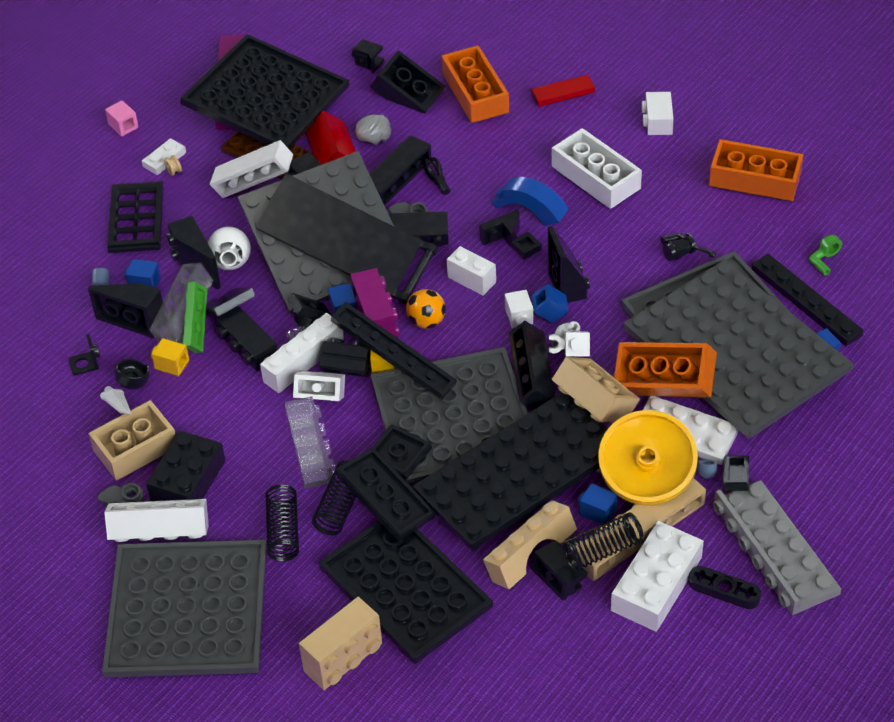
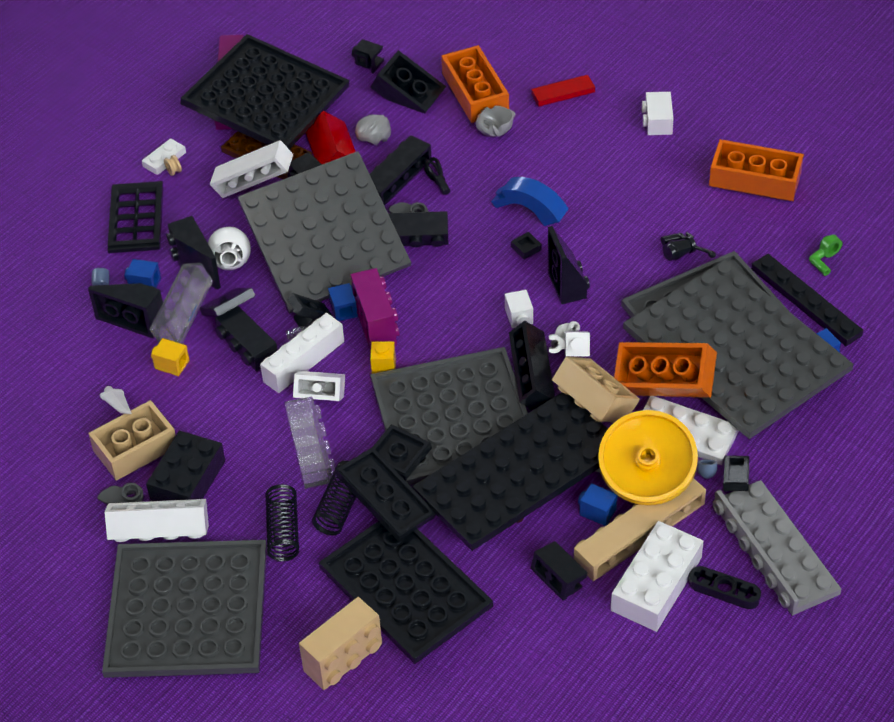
(90, 357): black bracket -> none
(121, 118): bright pink brick -> none
(131, 374): black hair -> none
(195, 317): bright green plate -> none
(343, 235): black flag -> none
(345, 358): black brick -> none
(393, 350): black plate -> none
(425, 309): light orange piece -> none
(471, 270): white brick -> none
(495, 121): none -> light grey hair
(500, 227): black slope -> none
(509, 560): tan arch -> none
(550, 303): blue brick -> none
(596, 168): white brick -> none
(628, 529): black piece -> none

